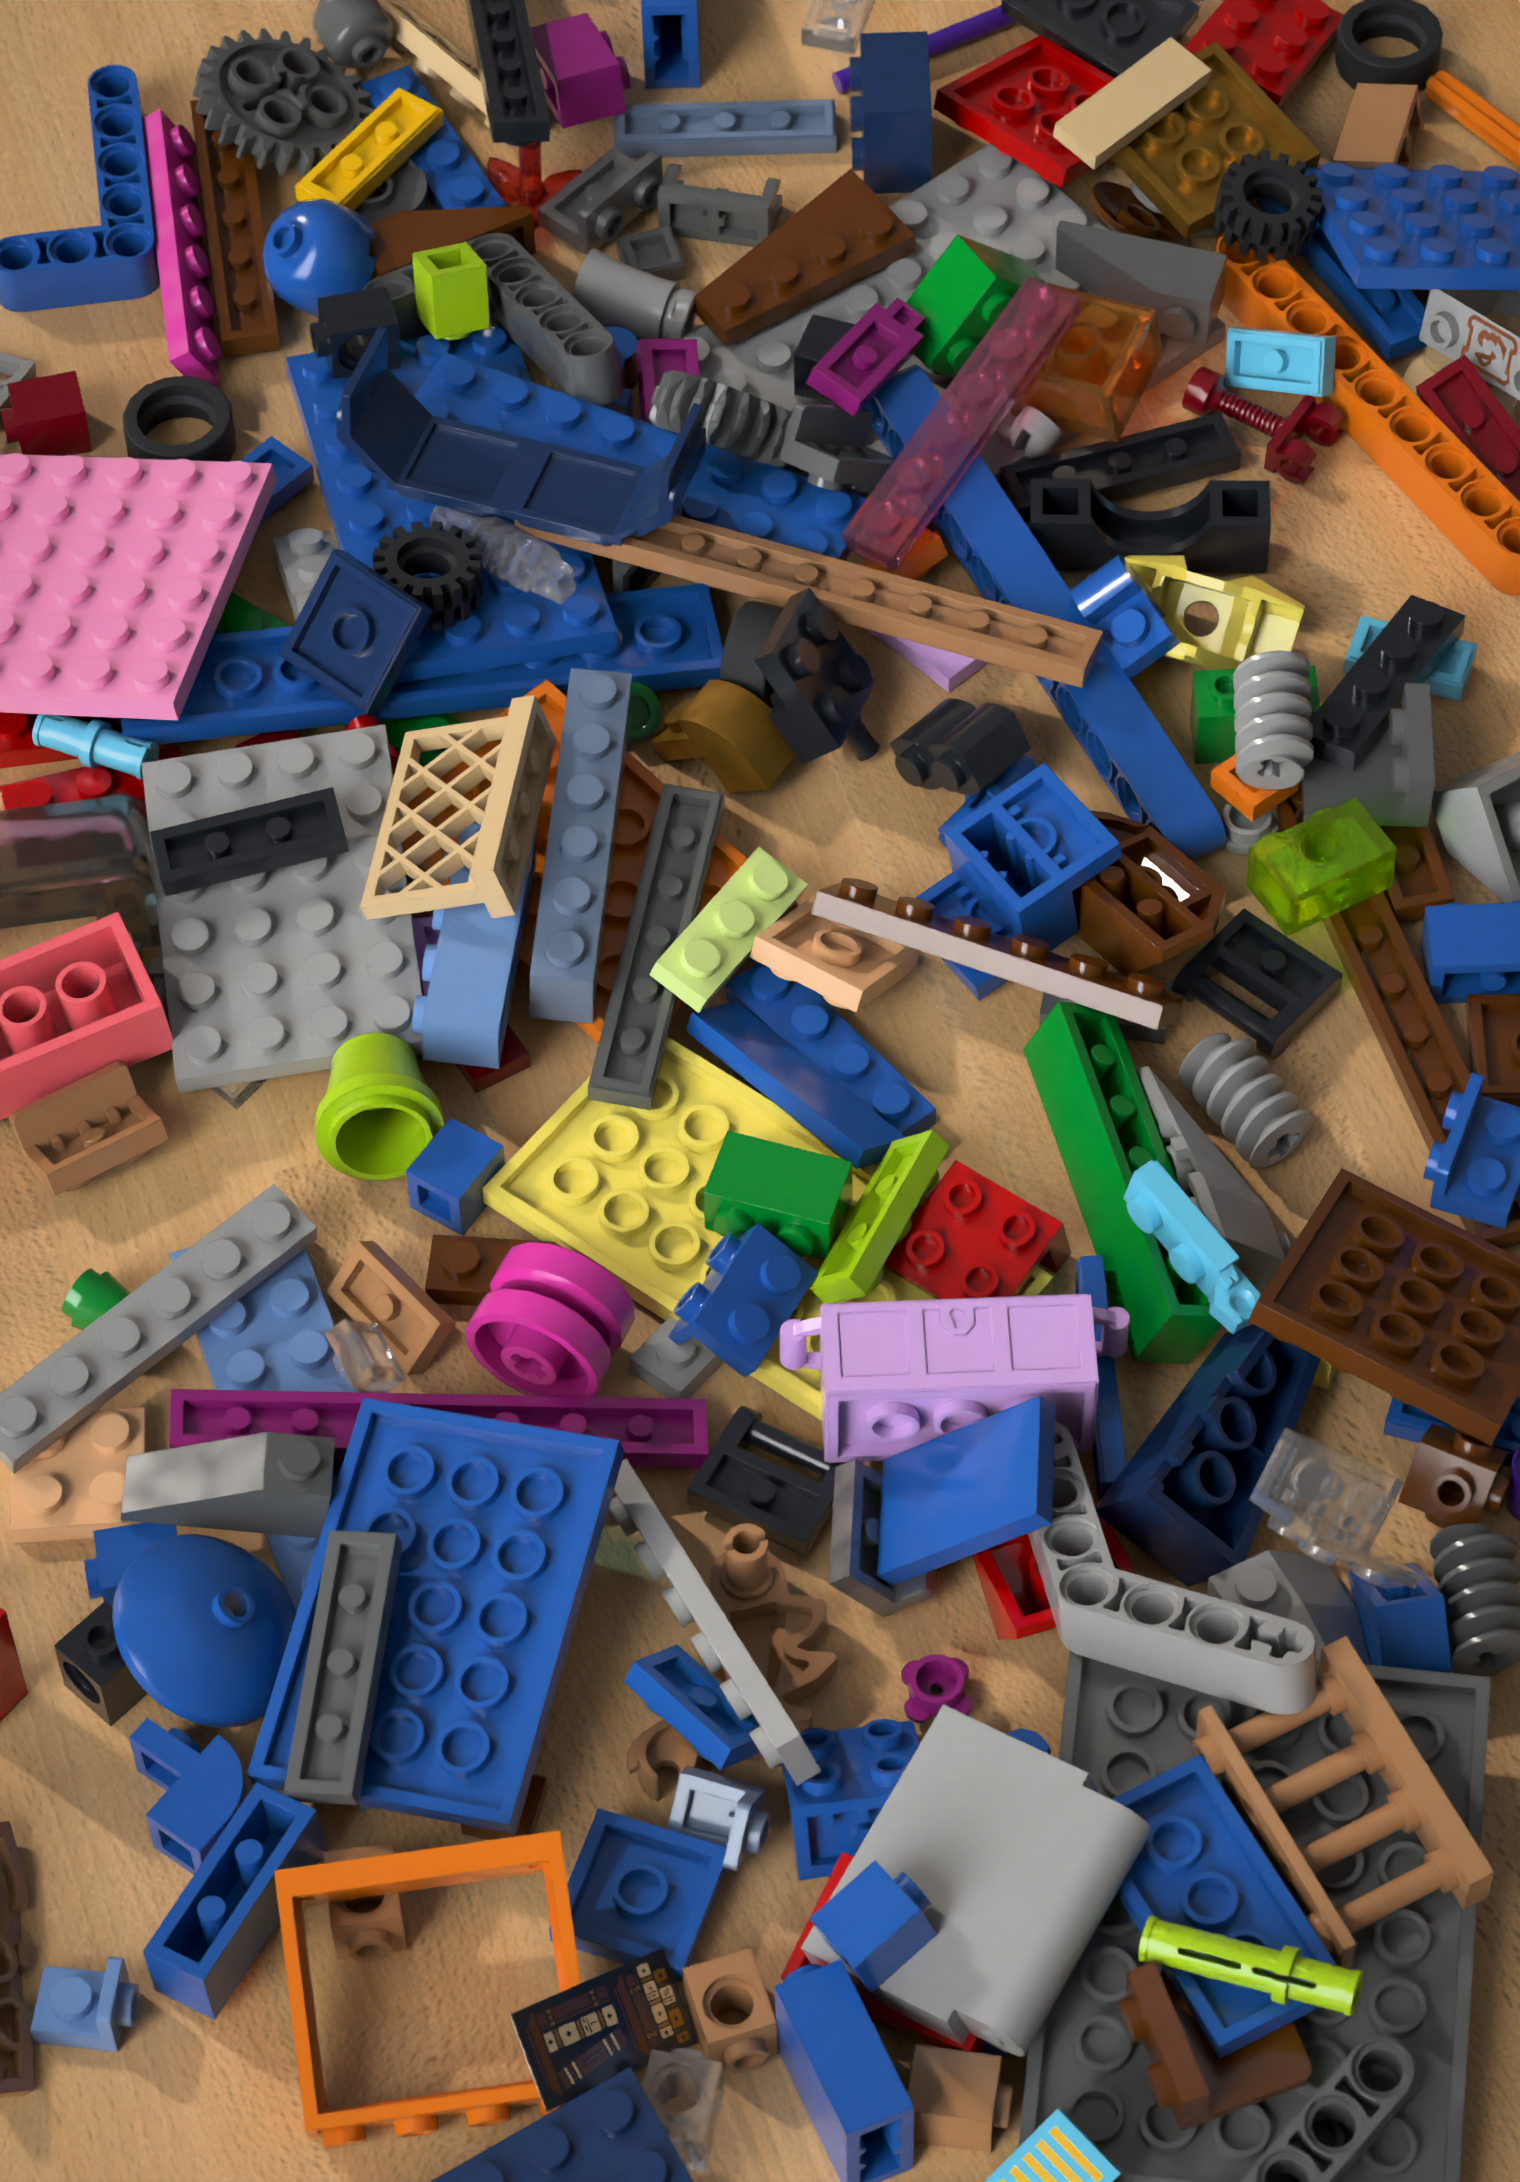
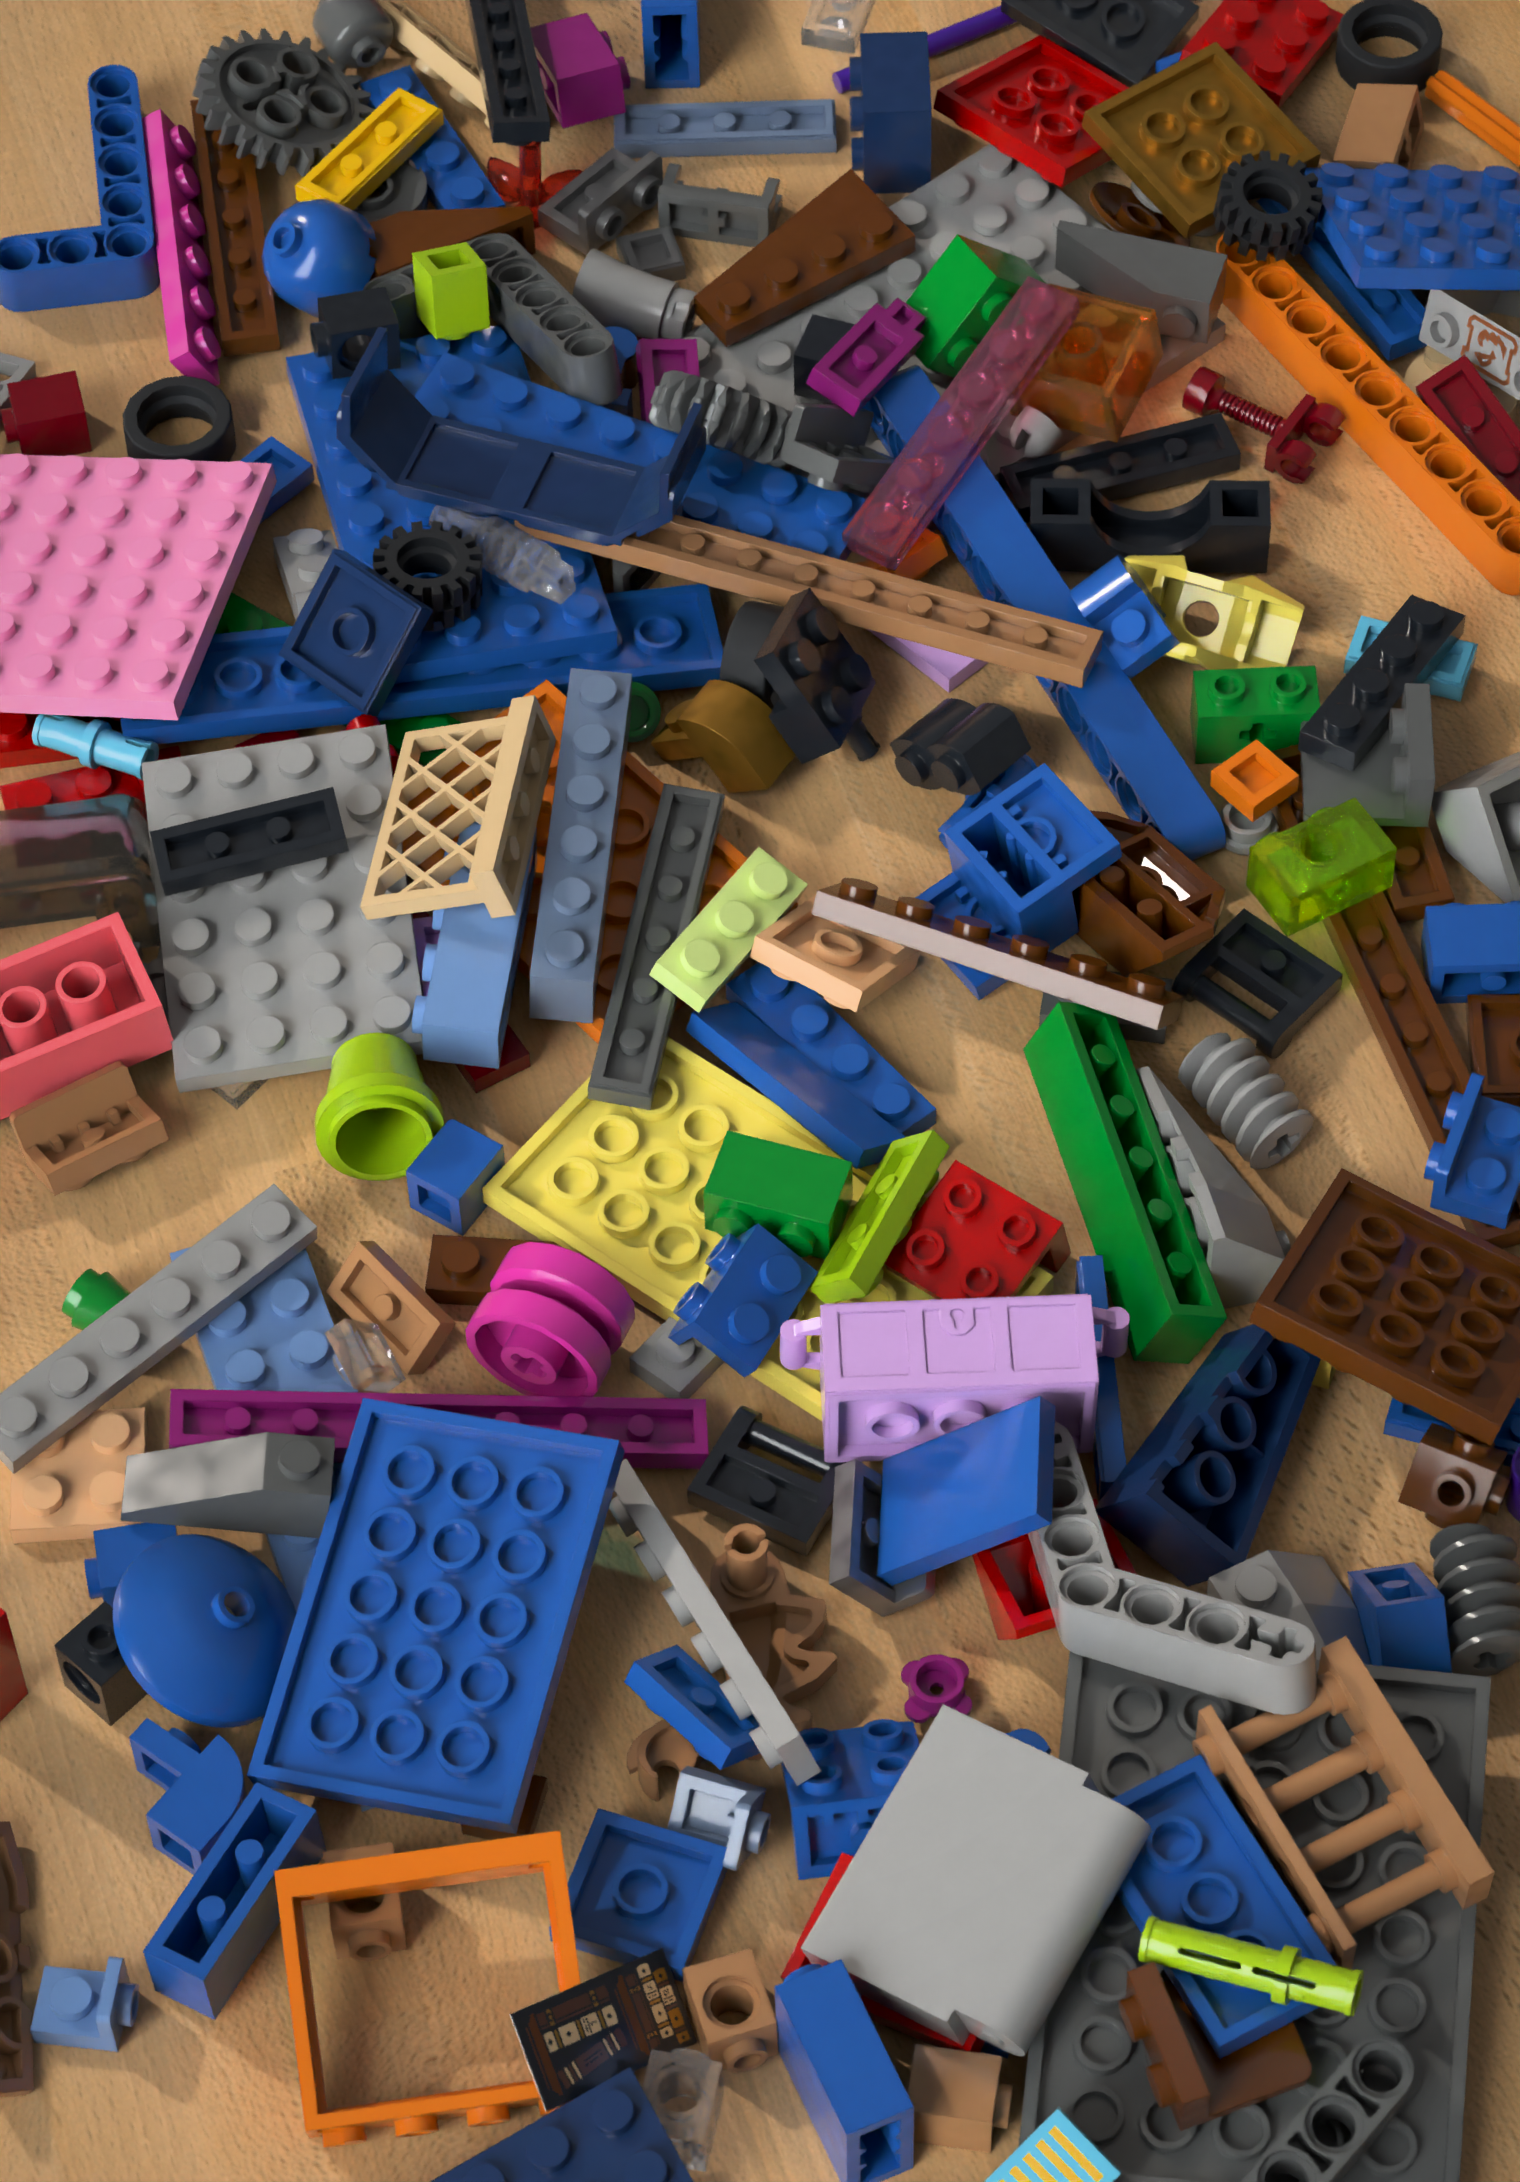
(343, 1667): dark grey plate -> none
(875, 1924): blue brick -> none
(1132, 103): tan tile -> none
(1193, 1244): medium azure hinge -> none
(1272, 719): light grey piece -> none
(1280, 361): medium azure plate -> none
(1331, 1506): clear bracket -> none

